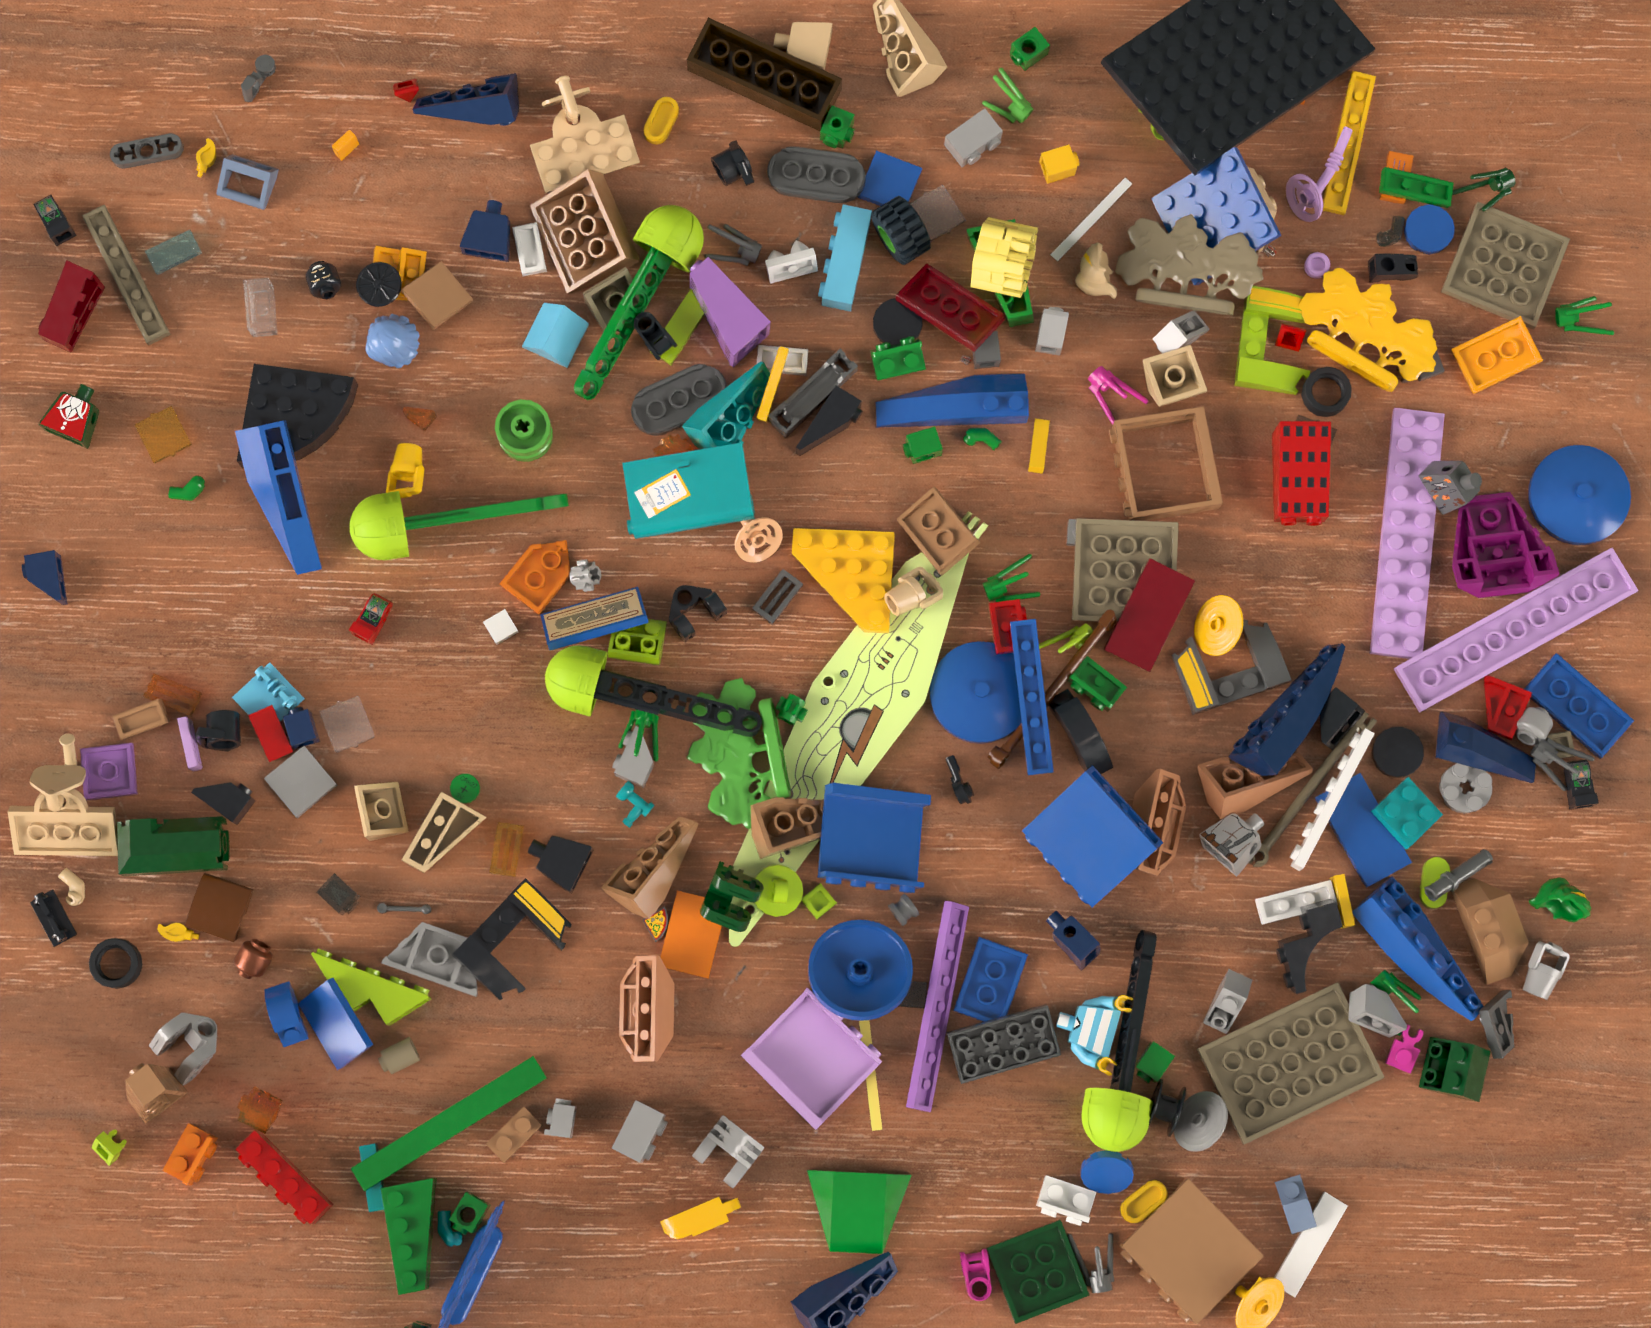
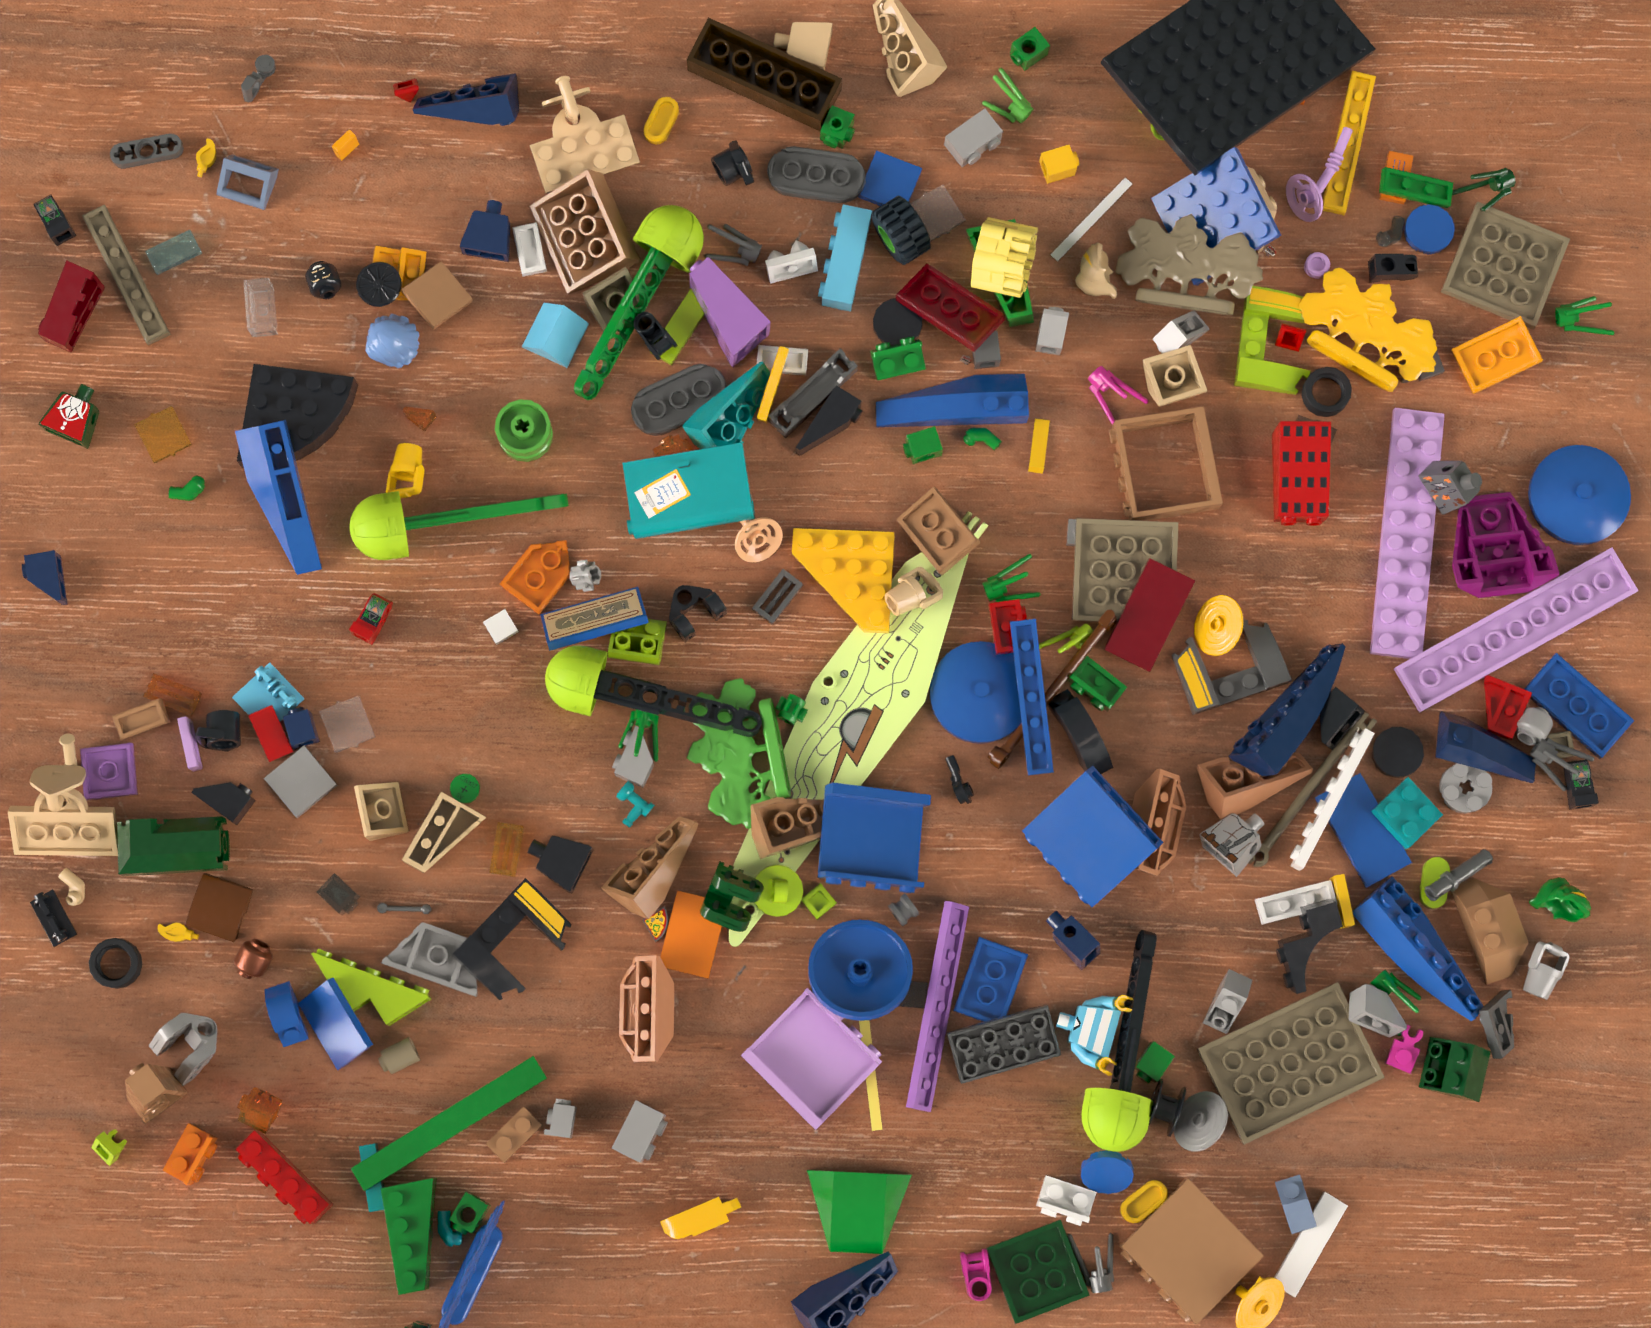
(734, 1142): light grey piece -> none

